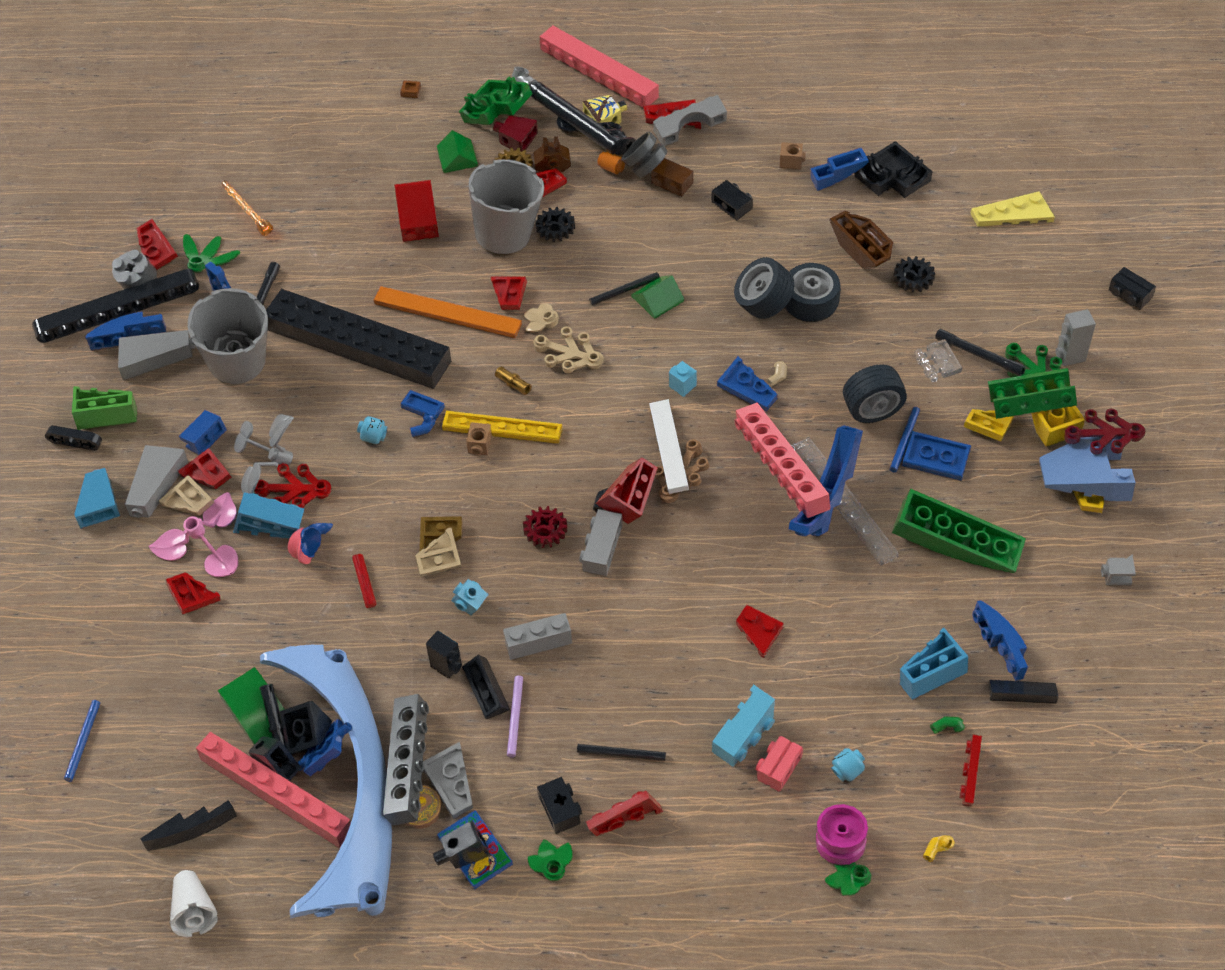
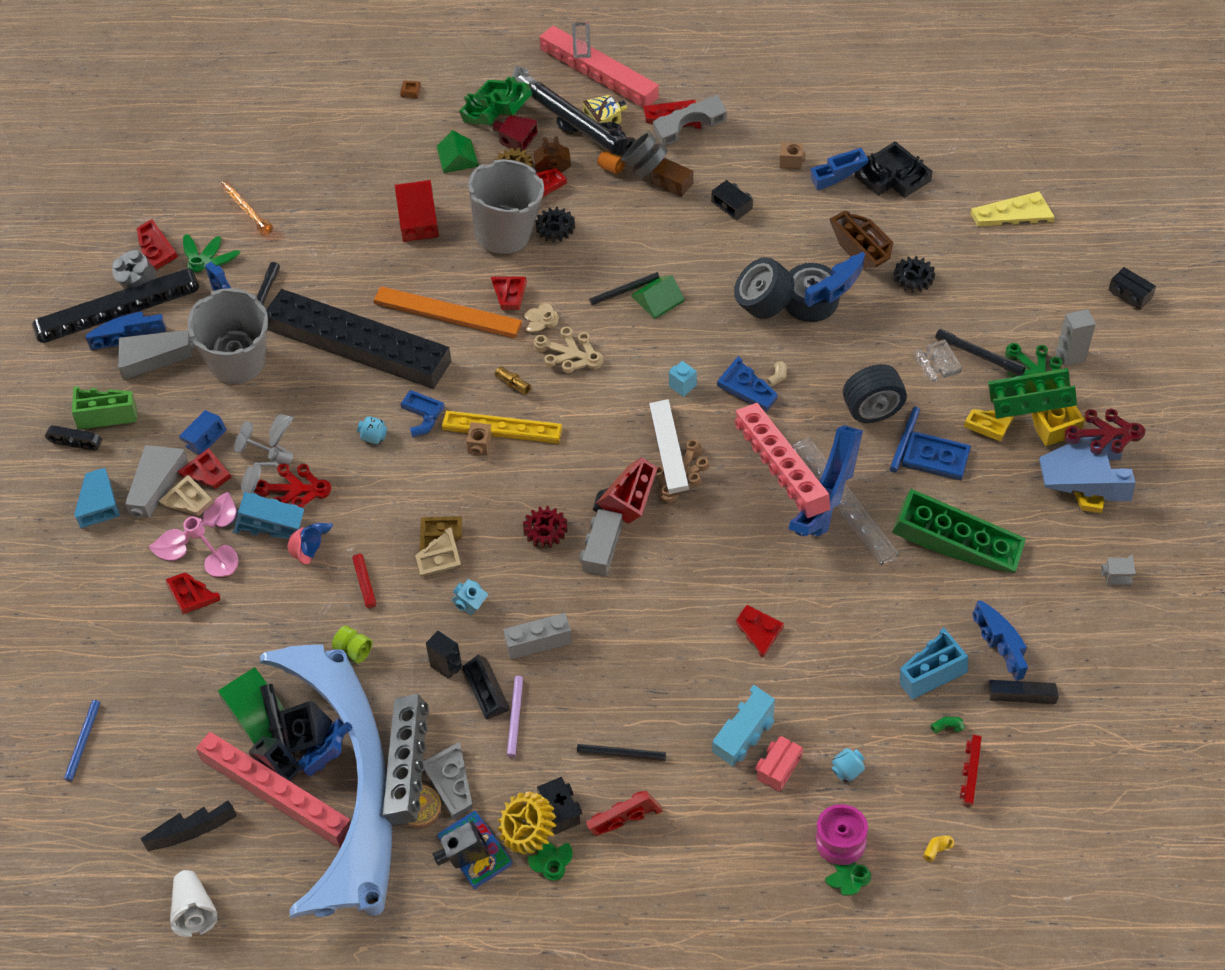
(353, 644): none -> lime wheel
(519, 835): none -> yellow gear
(581, 40): none -> clear slope
(841, 279): none -> blue slope

